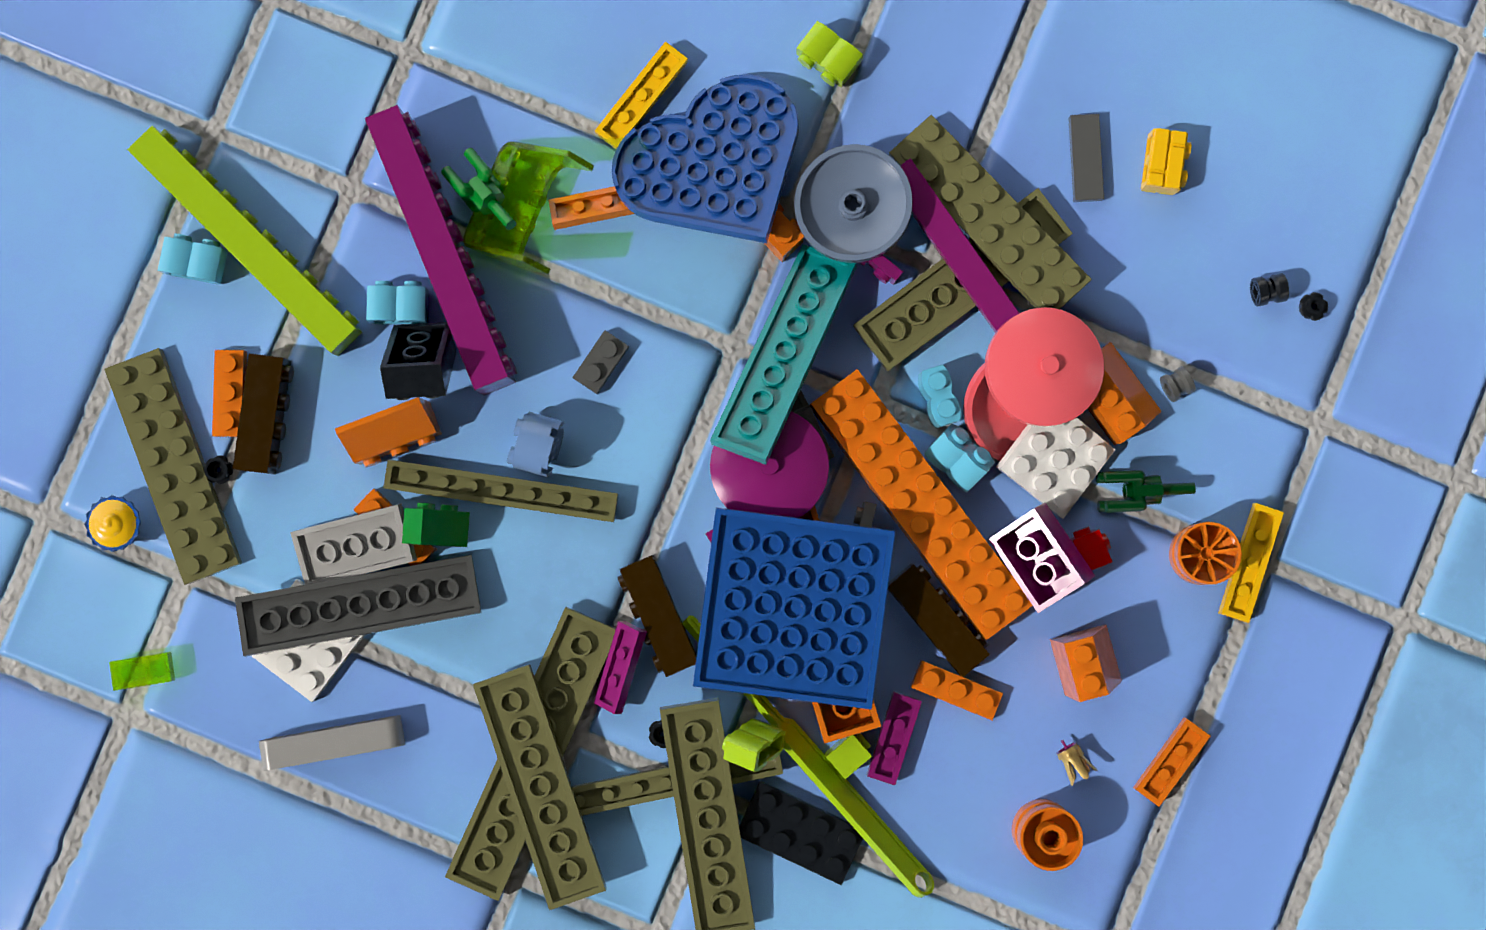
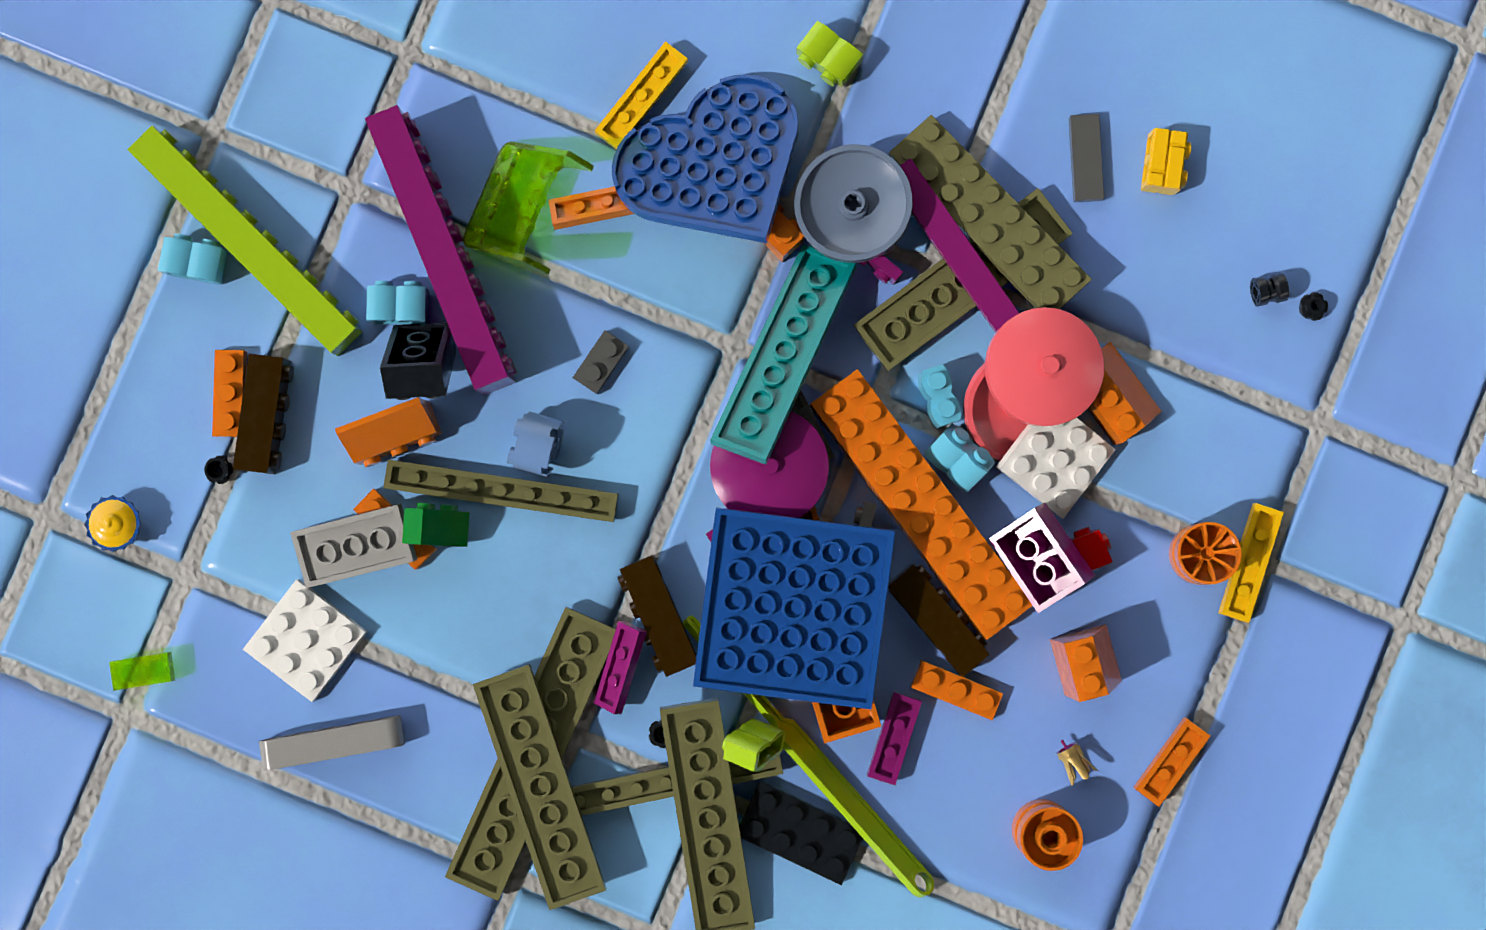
(173, 466): olive plate -> none
(357, 605): dark grey plate -> none
(482, 191): green plant -> none
(849, 754): lime brick -> none
(1139, 490): dark green plant -> none
(1177, 384): dark grey wheel -> none

